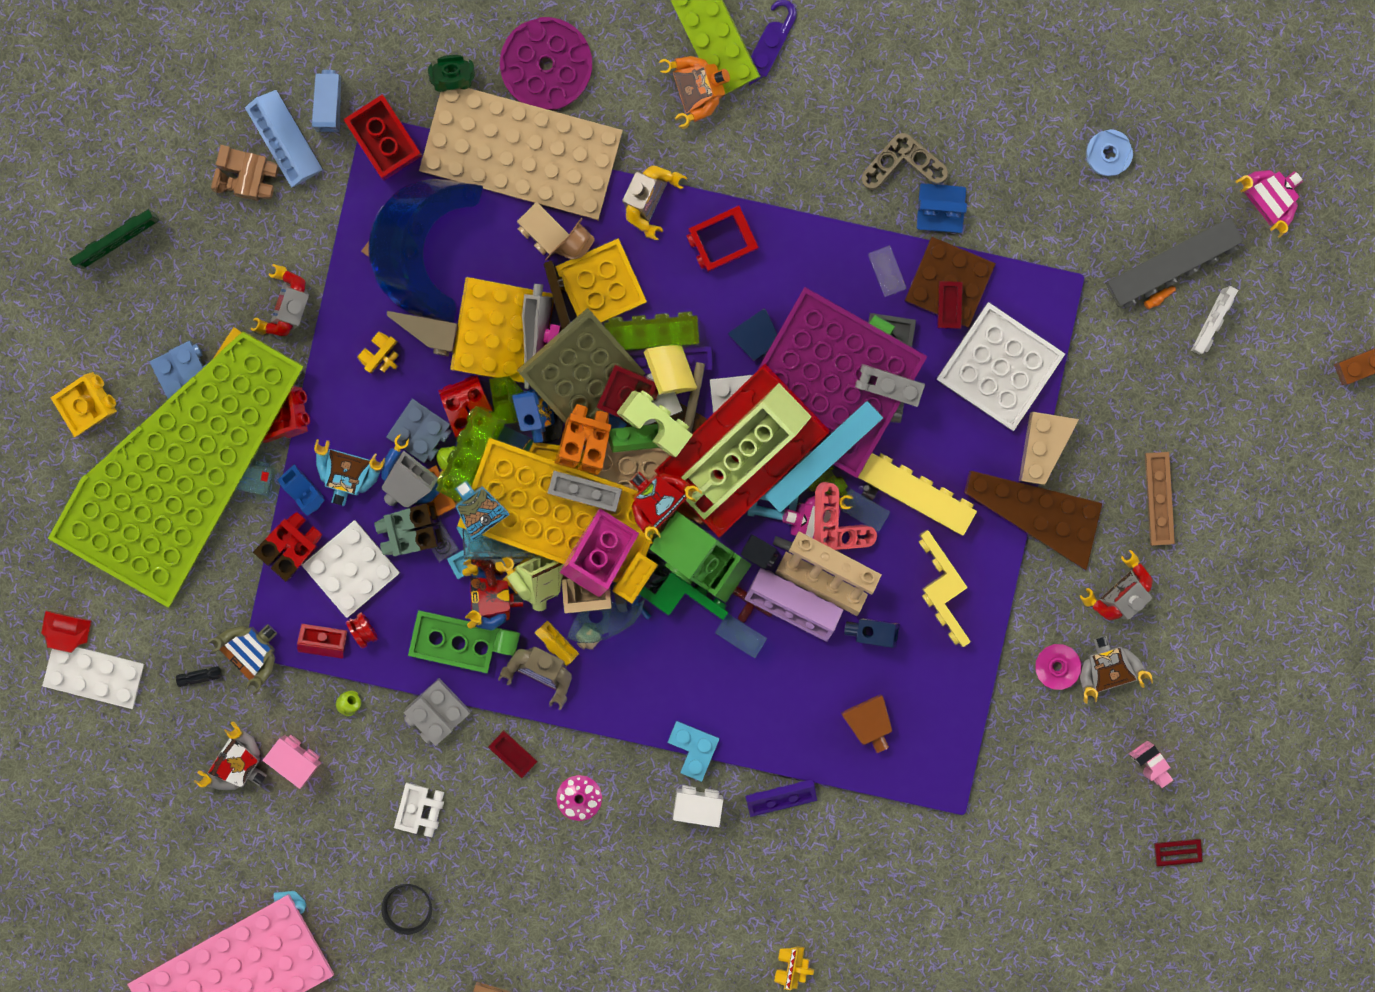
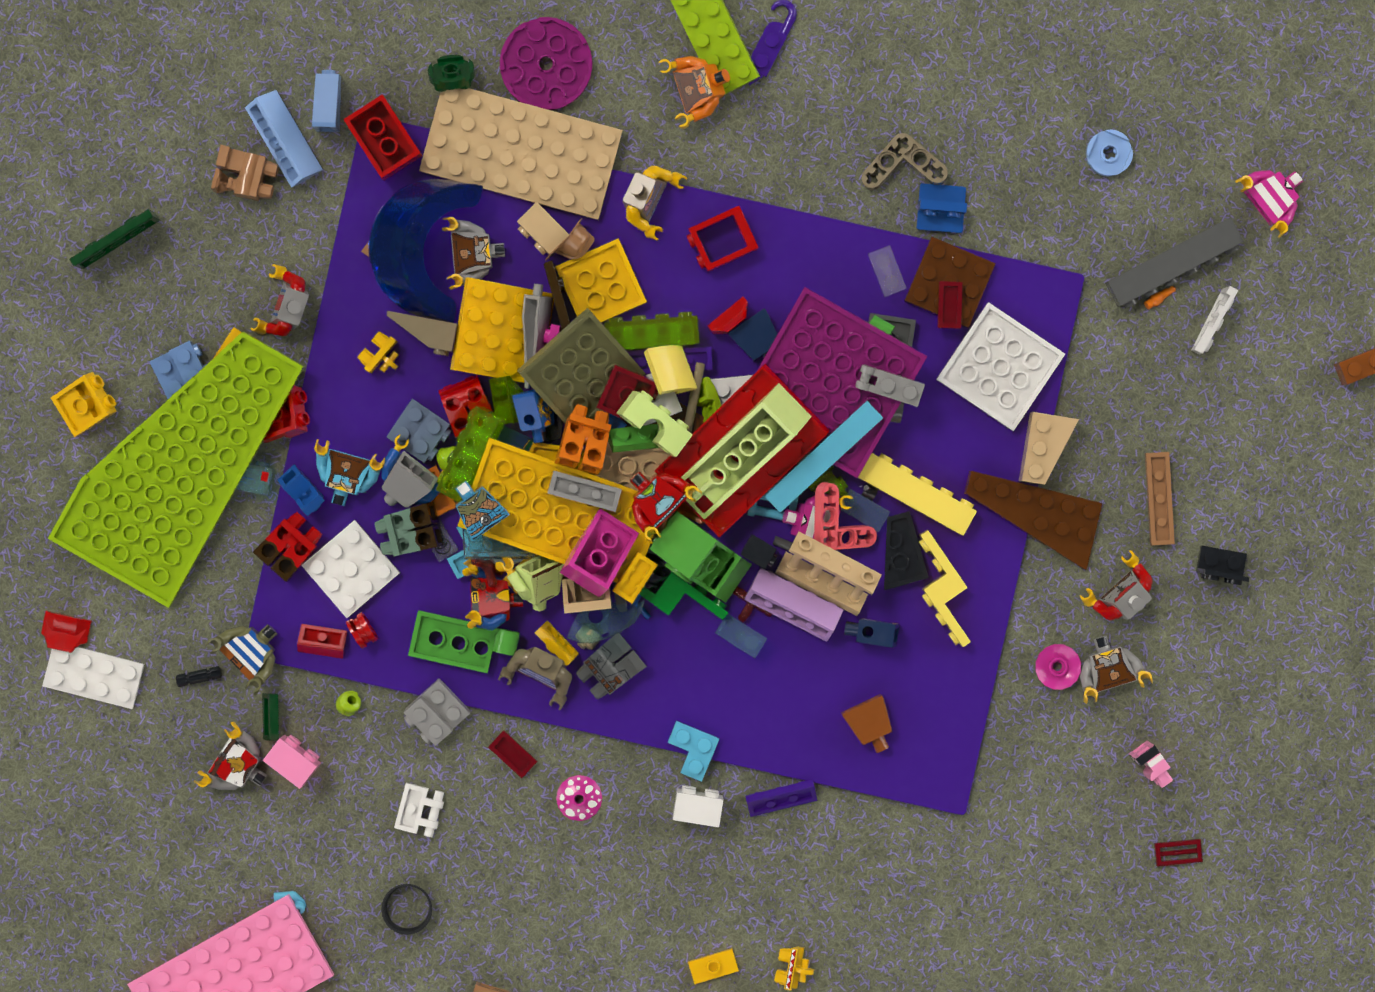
(270, 716): none -> dark green tile
(471, 251): none -> torso
(603, 666): none -> dark grey hips
(708, 398): none -> lime slope
(713, 966): none -> yellow plate
(730, 318): none -> red slope
(903, 553): none -> black wing
(1221, 563): none -> black bracket

